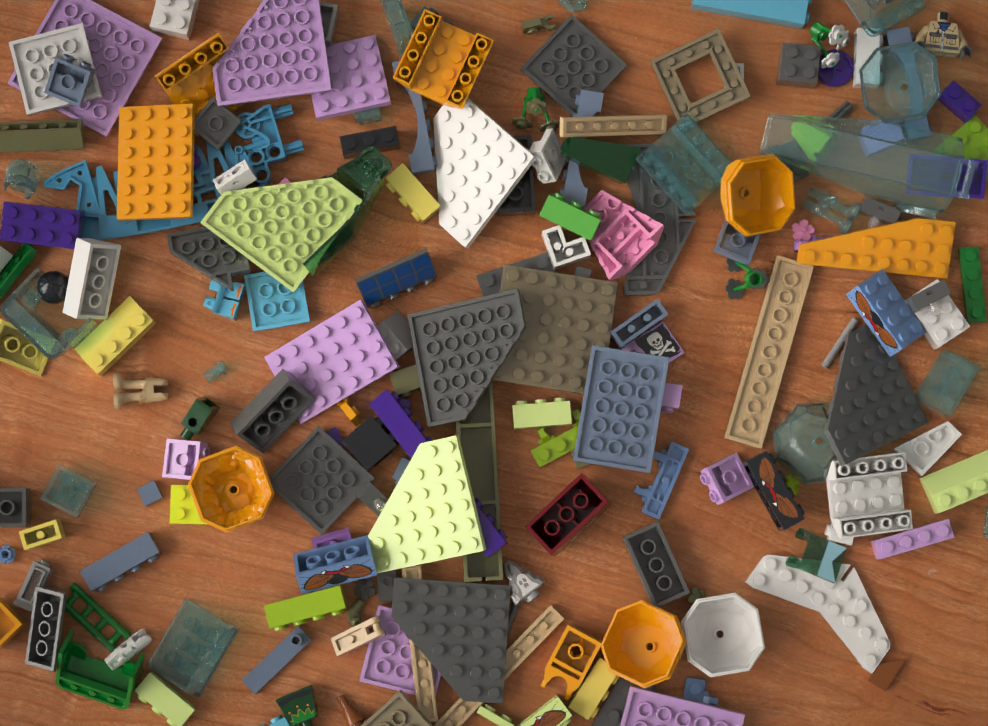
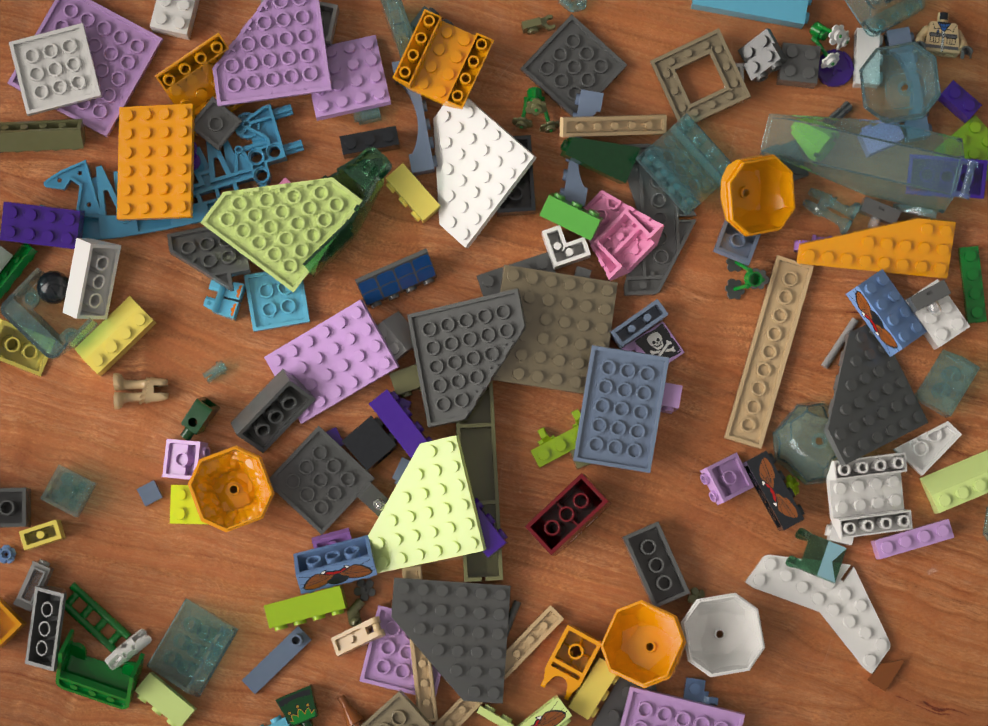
(22, 177): clear light blue hair -> none
(69, 79): sand blue plate -> none
(120, 562): sand blue brick -> none
(235, 178): white piece -> none
(352, 413): light orange plate -> none
(385, 585): dark grey plate -> none
(522, 582): light grey rock -> none
(541, 414): yellowish green brick -> none
(548, 160): white plate -> none
(658, 494): medium blue hinge -> none
(762, 56): none -> plate
(802, 230): bright pink plant -> none

